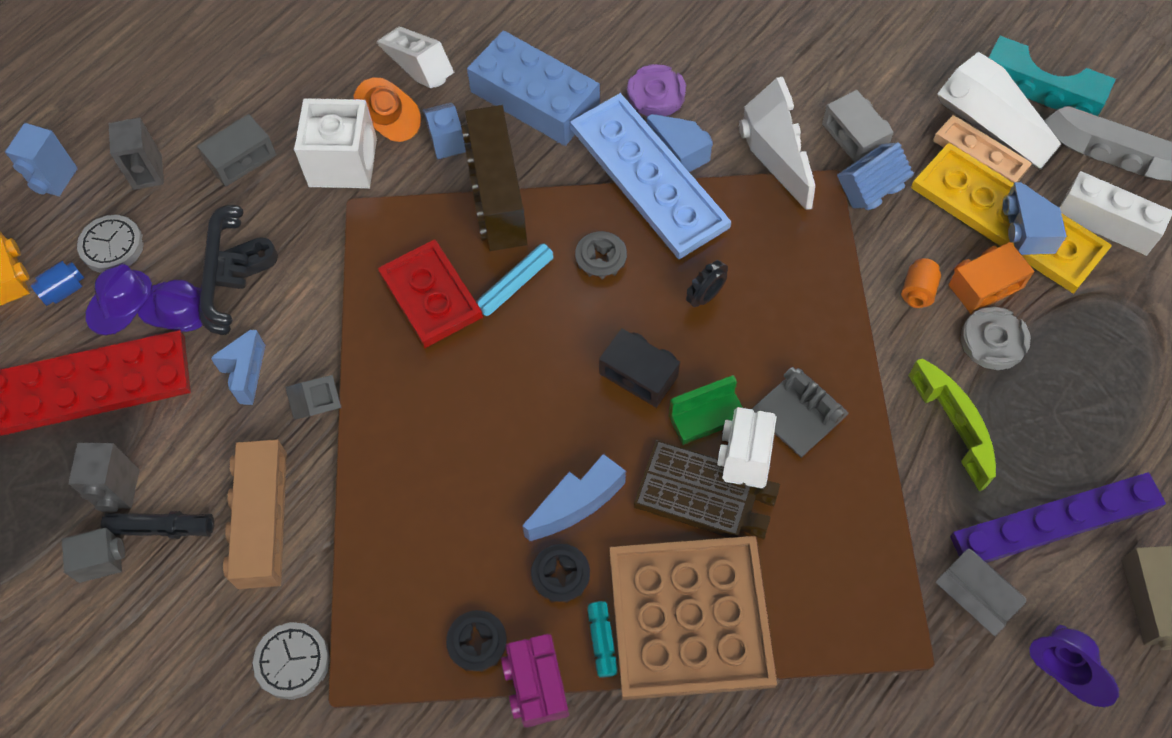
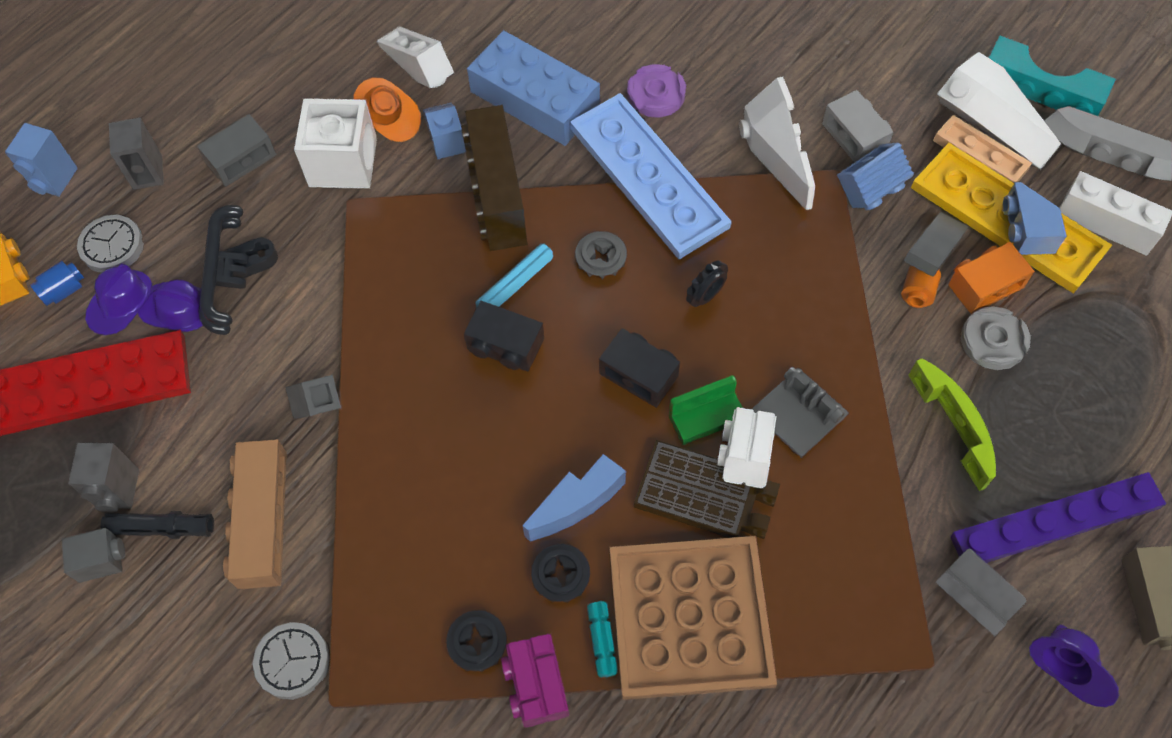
(243, 362): medium blue slope -> none
(430, 293): red plate -> none
(504, 336): none -> black brick
(683, 139): medium blue slope -> none
(936, 244): none -> dark grey tile

